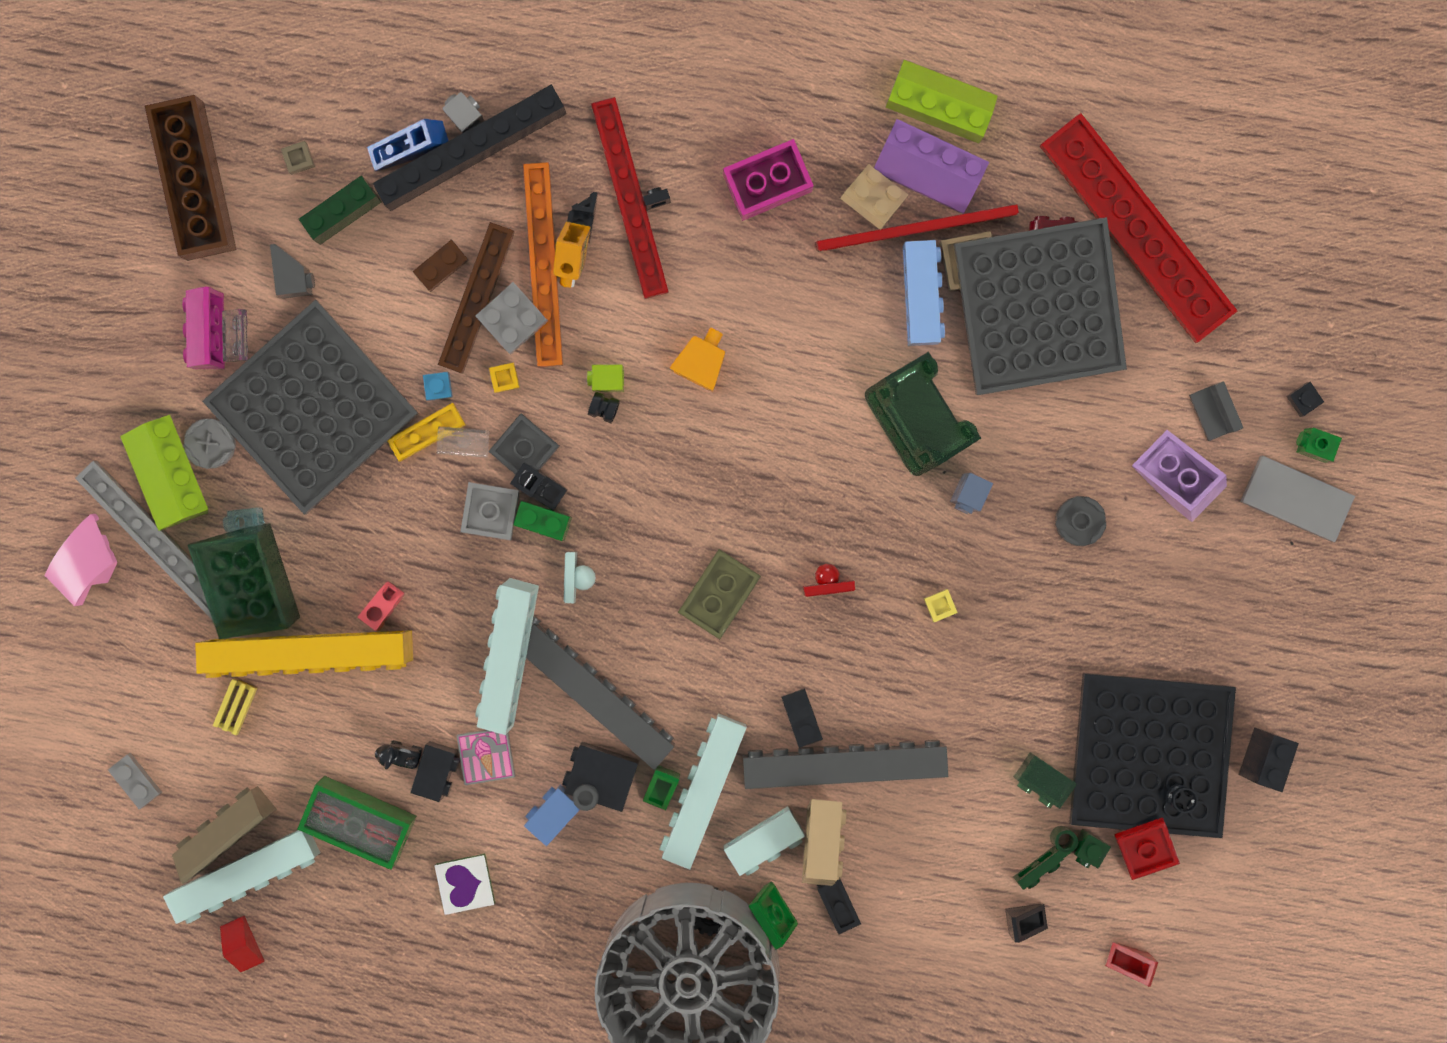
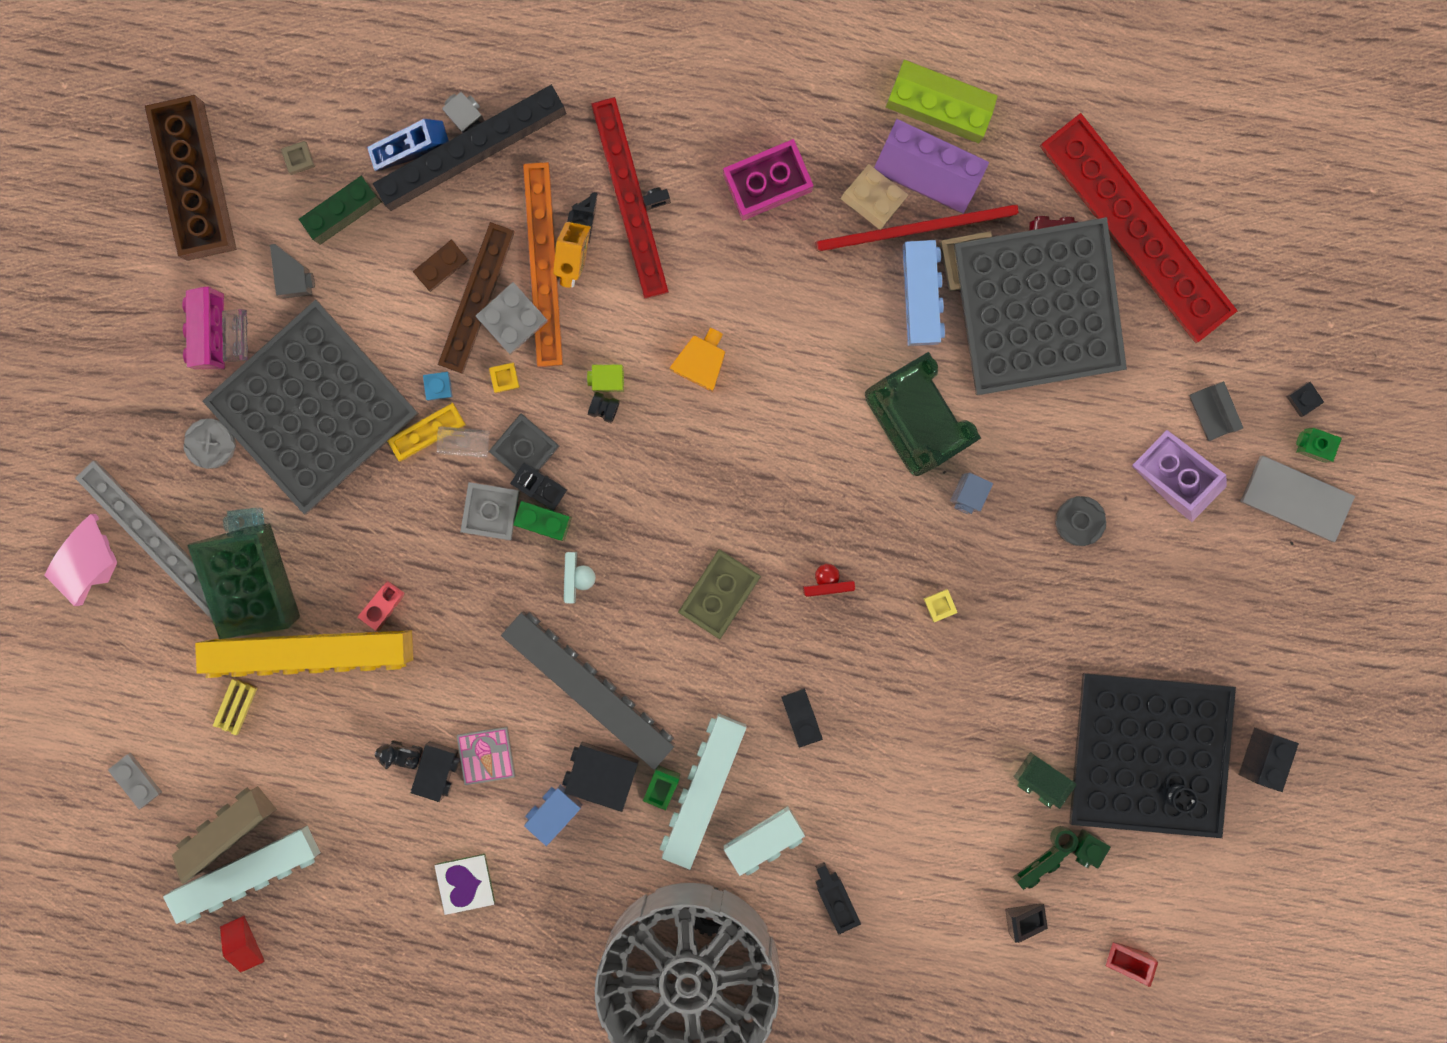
(164, 473): lime slope -> none
(357, 822): brick -> none
(507, 655): light aqua brick -> none
(585, 797): dark grey tile -> none
(773, 915): green tile -> none
(823, 842): tan brick -> none
(845, 765): dark grey brick -> none
(1147, 848): red tile -> none

